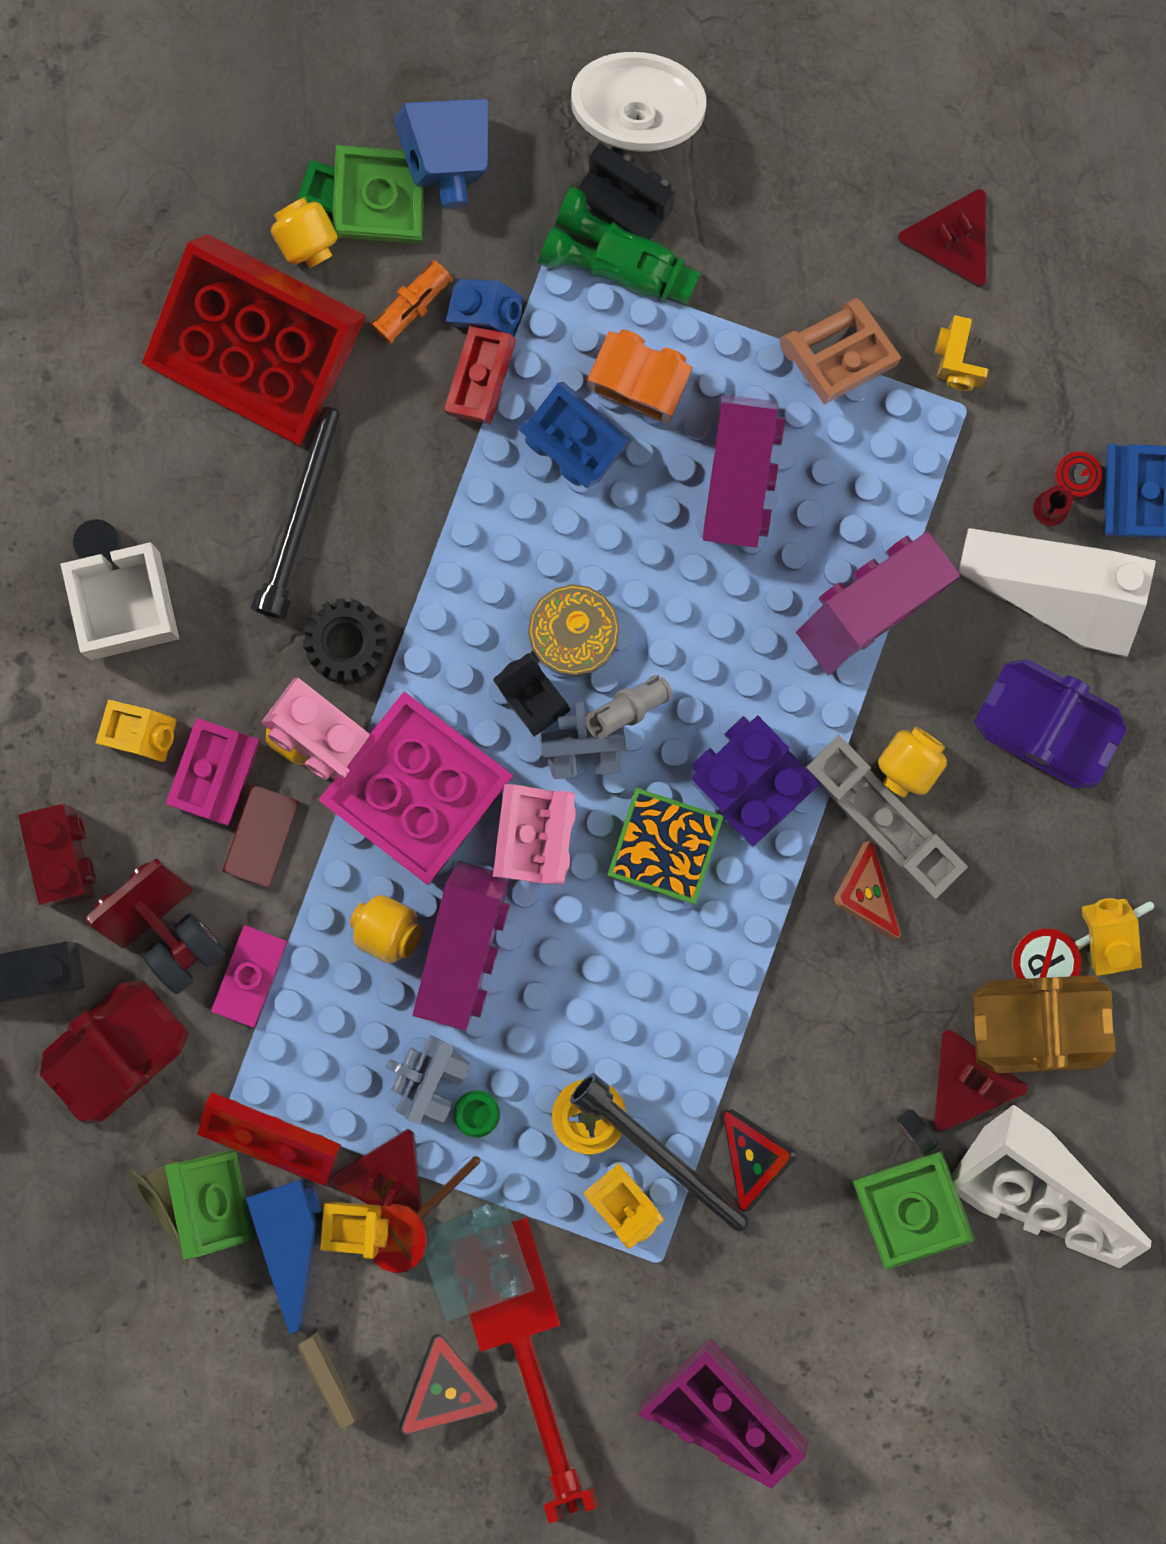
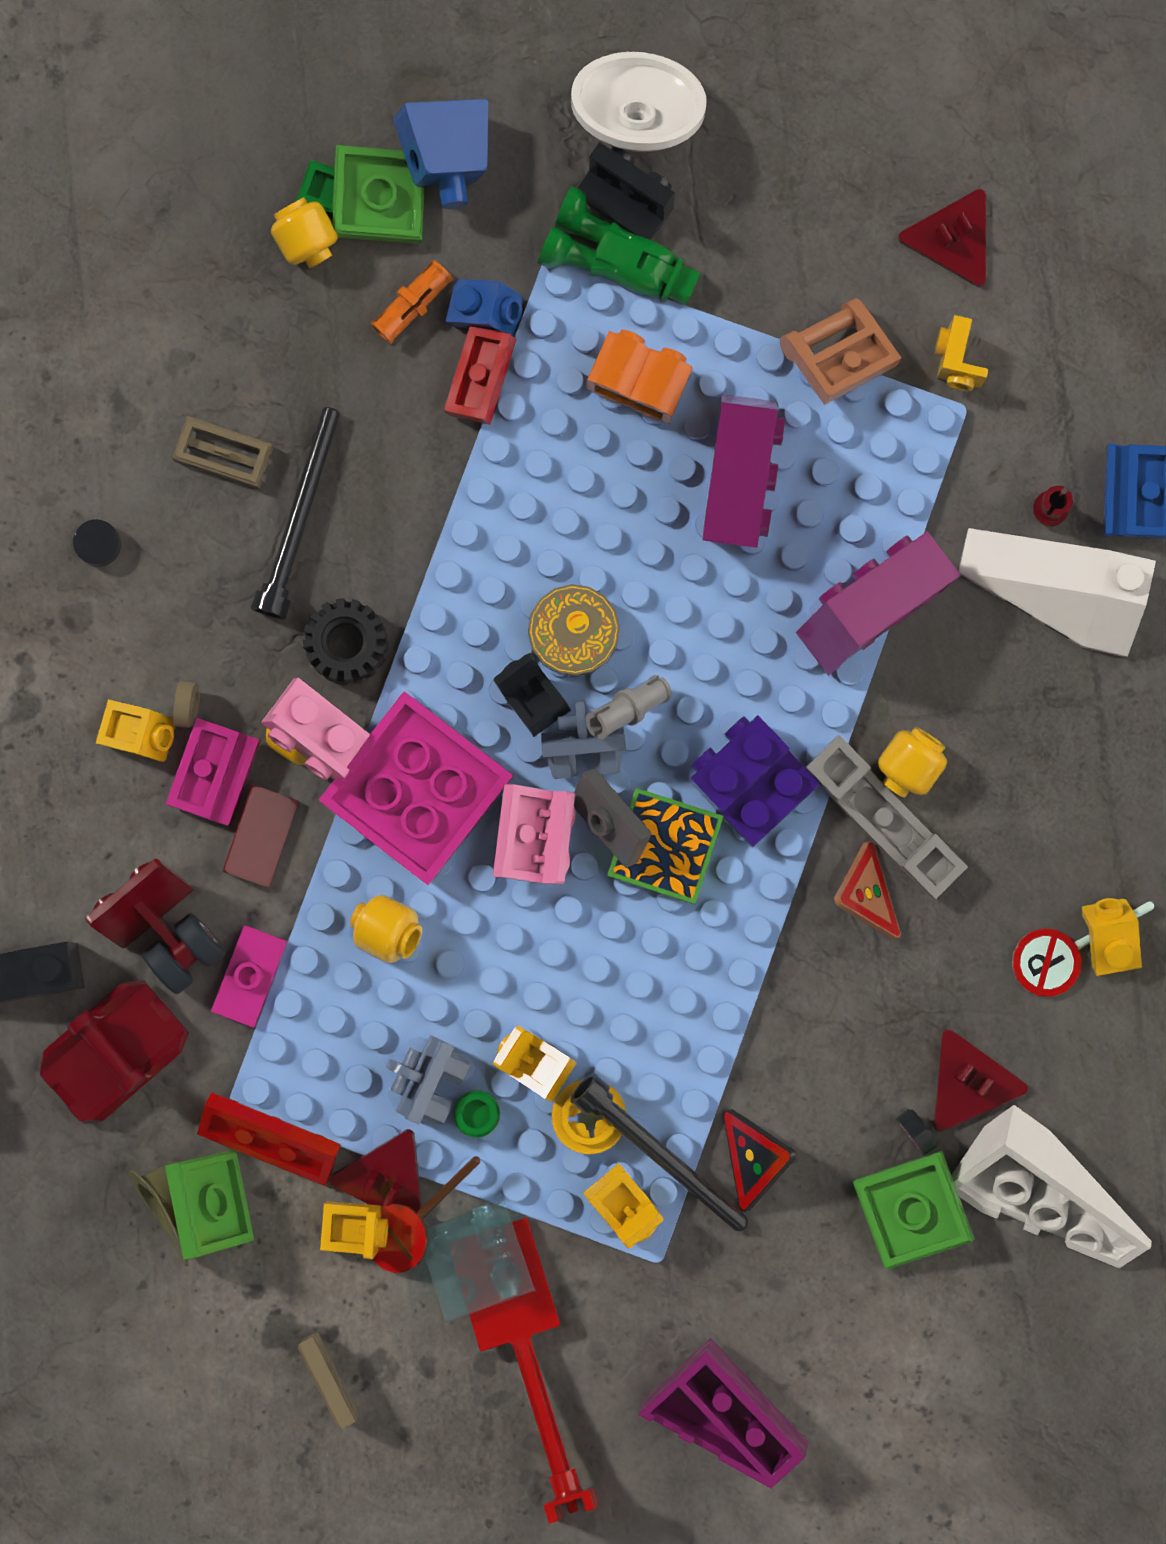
(57, 855): dark red brick -> none
(121, 606): white piece -> none
(186, 704): none -> dark tan tile
(251, 337): red slope -> none
(259, 465): none -> dark tan tile
(287, 1234): blue slope -> none
(444, 1391): piece -> none
(462, 946): magenta wedge -> none
(533, 1062): none -> yellow bracket
(574, 436): blue bracket -> none
(610, 818): none -> dark grey plate
(1043, 1024): pearl gold shield -> none
(1051, 723): dark purple shield -> none
(1079, 474): red tile -> none

